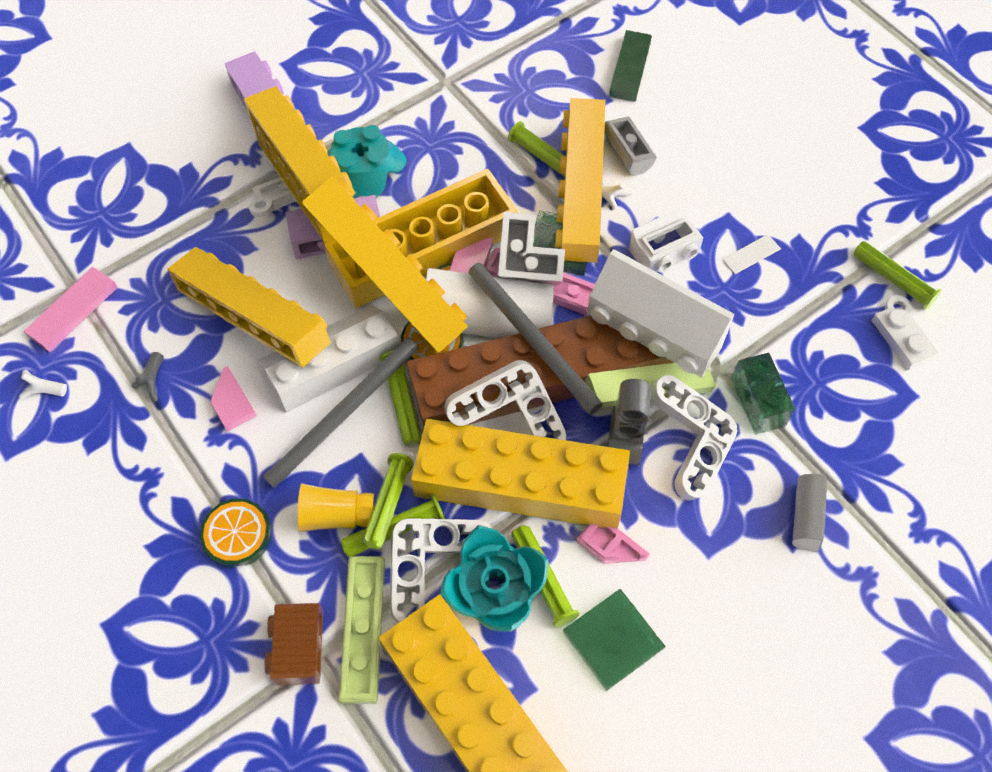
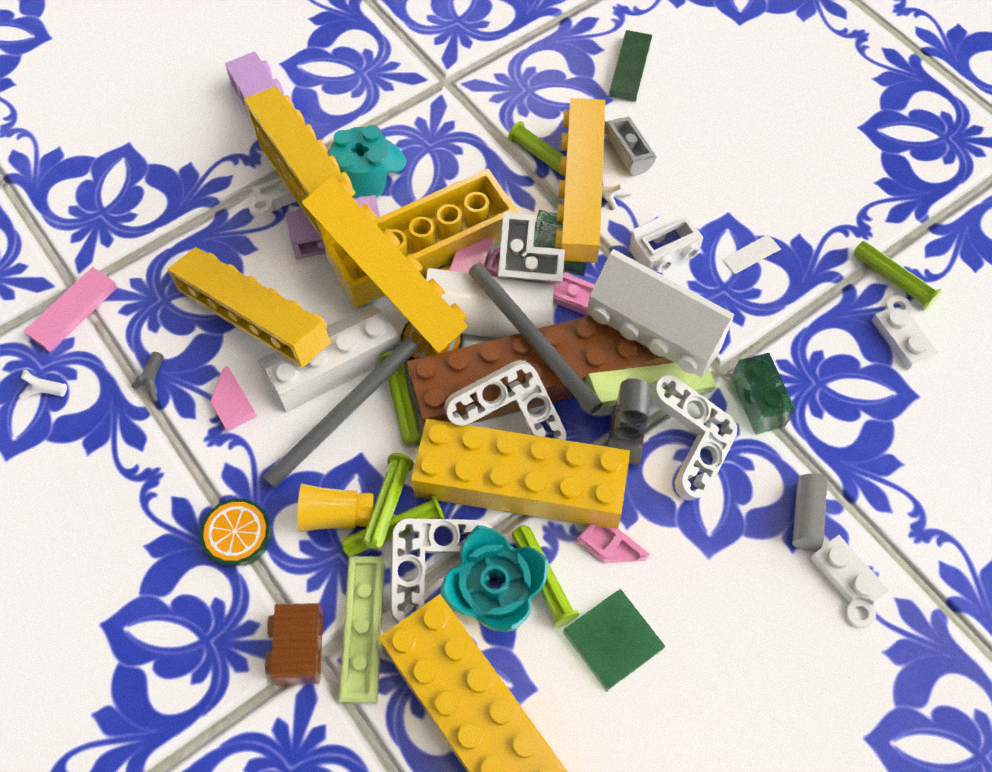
(851, 578): none -> white hinge

